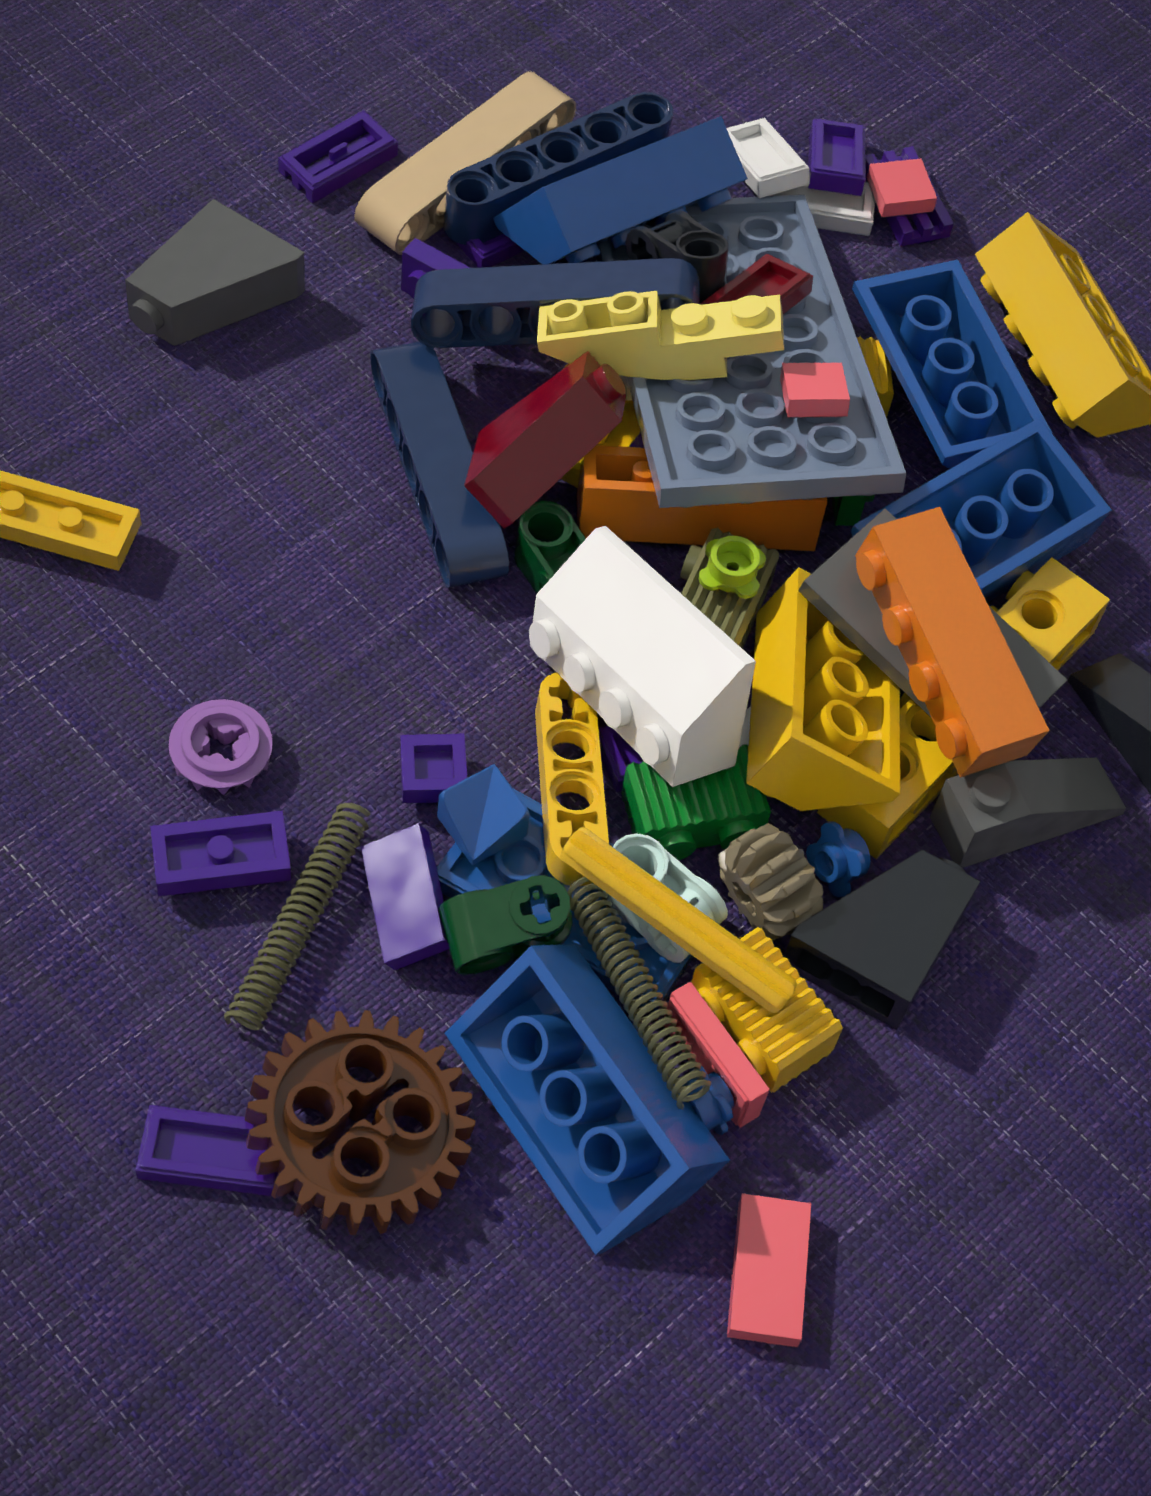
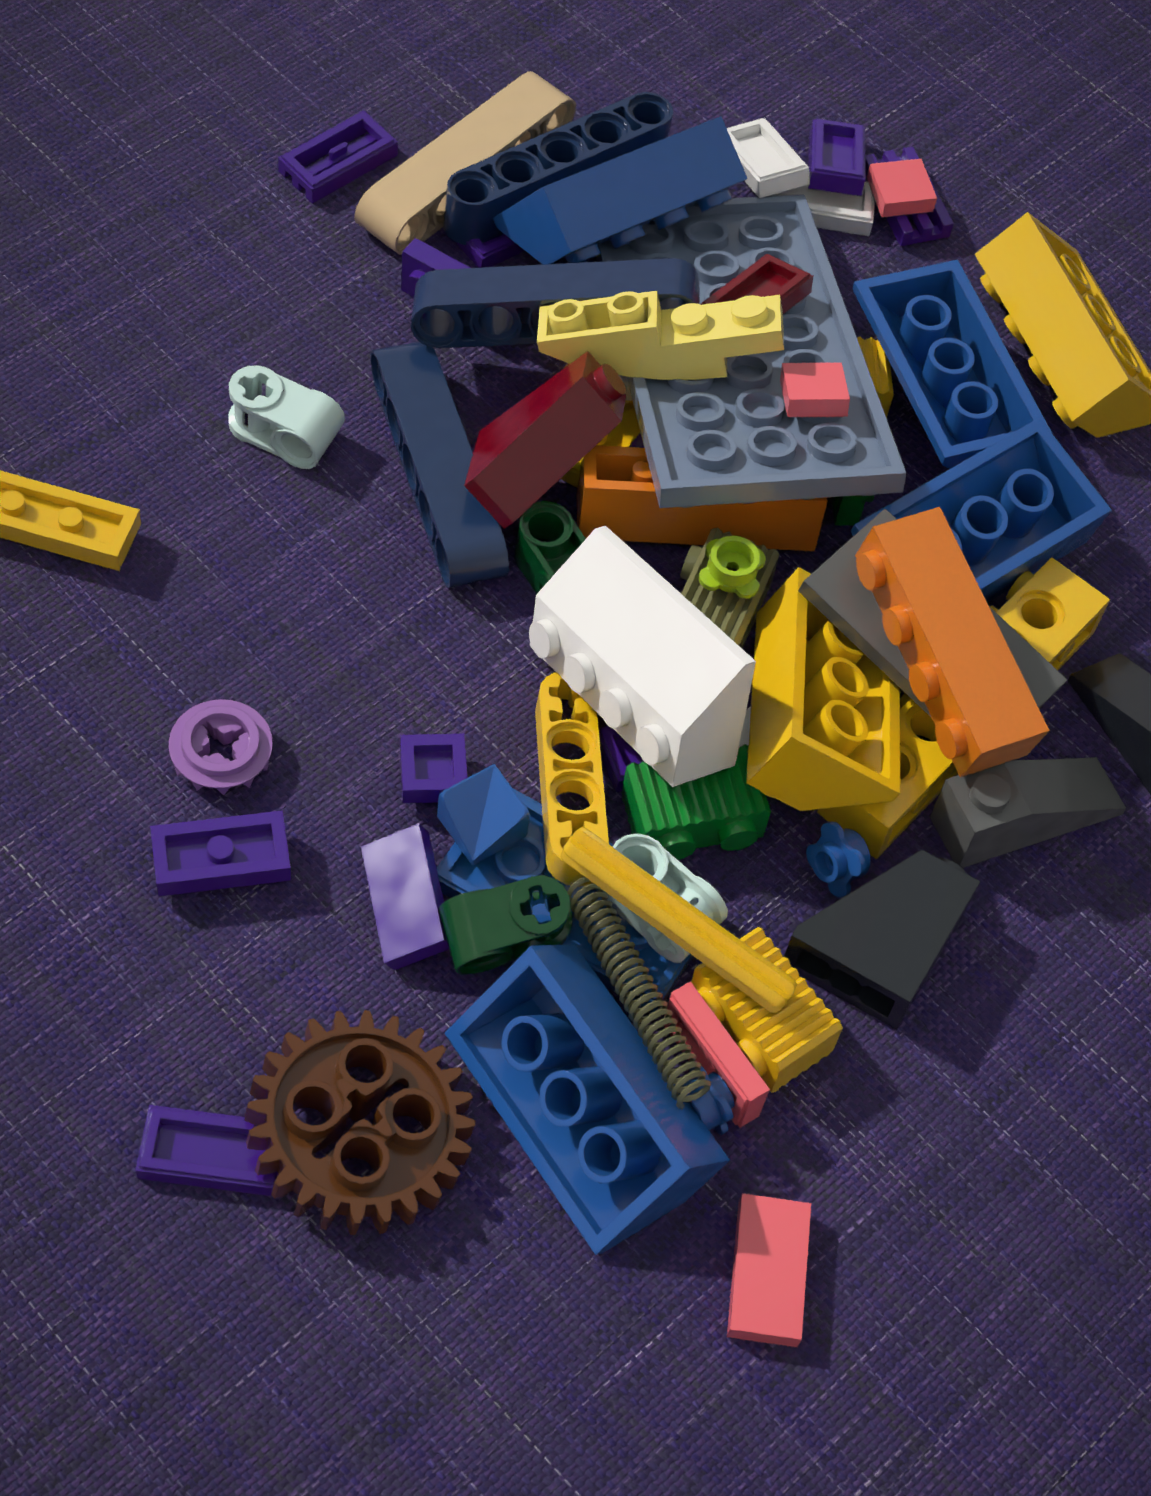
(213, 276): dark grey slope -> none
(248, 1003): olive piece -> none
(288, 421): none -> light aqua piece
(686, 240): black piece -> none
(770, 881): dark tan gear -> none

